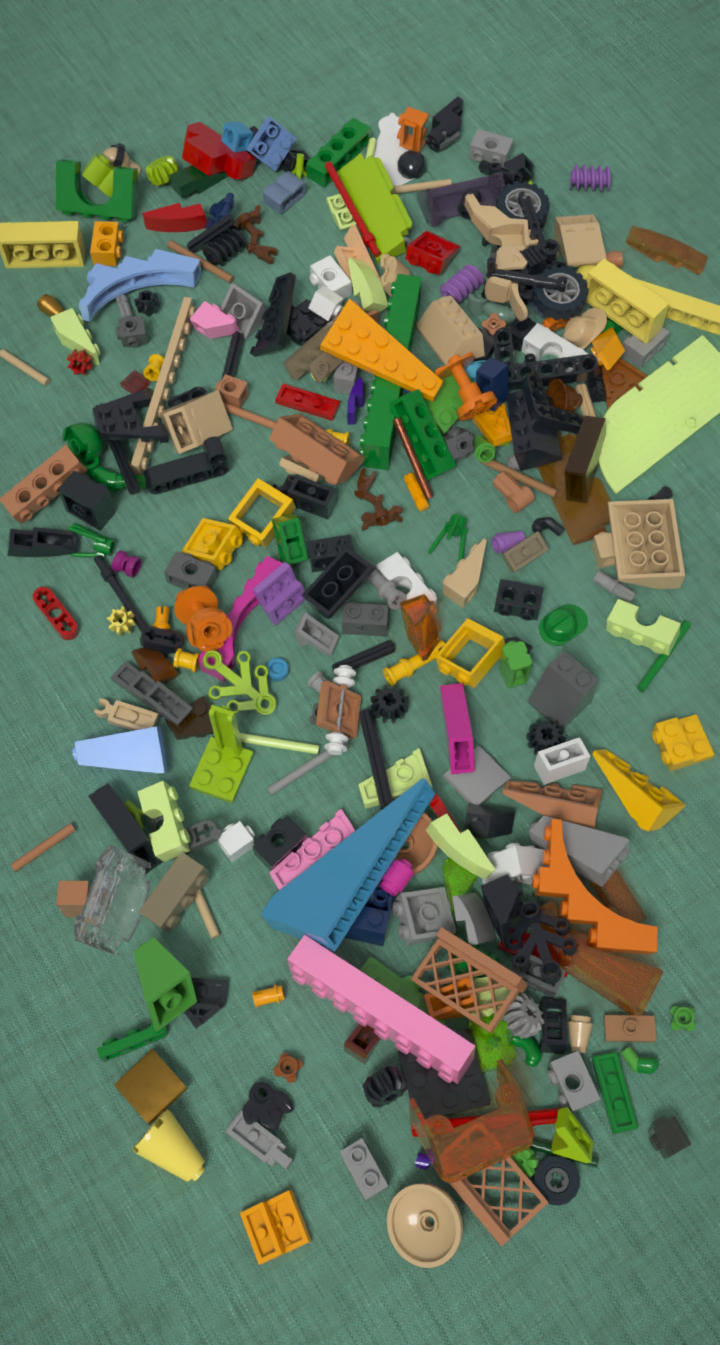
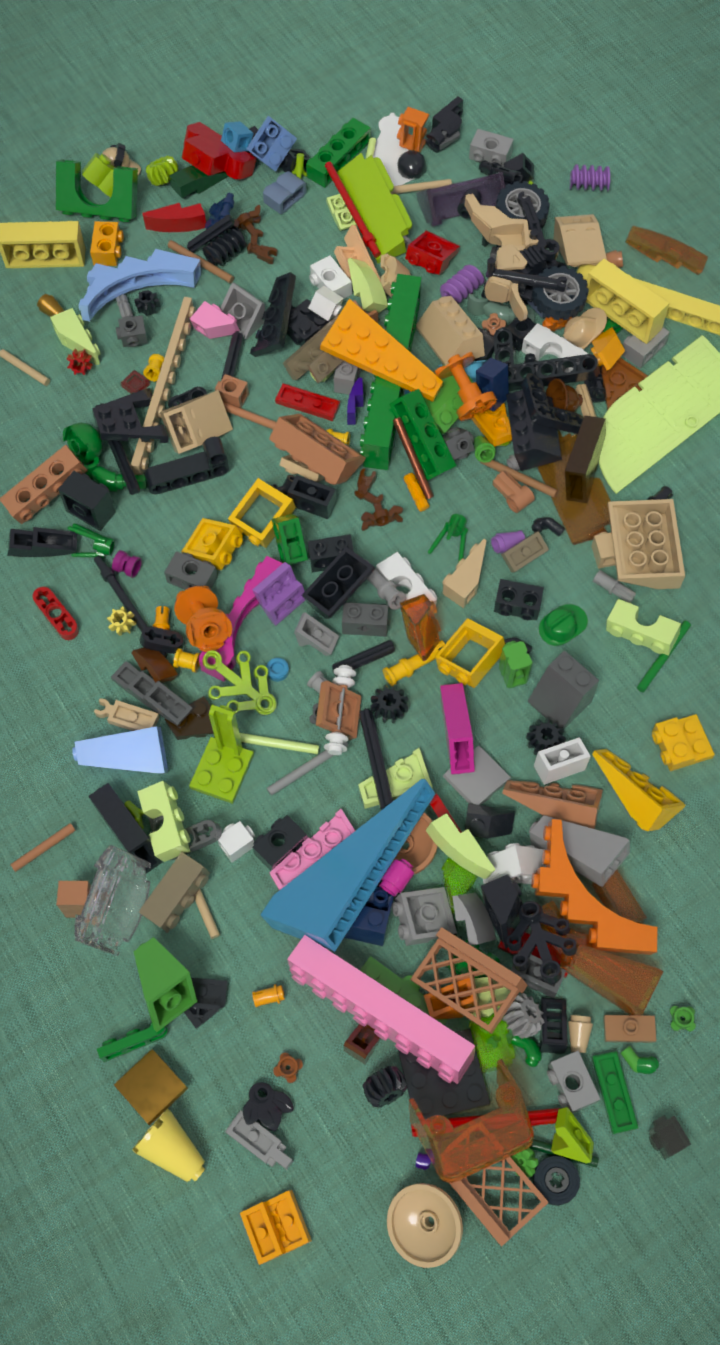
(363, 1170): light grey brick -> none

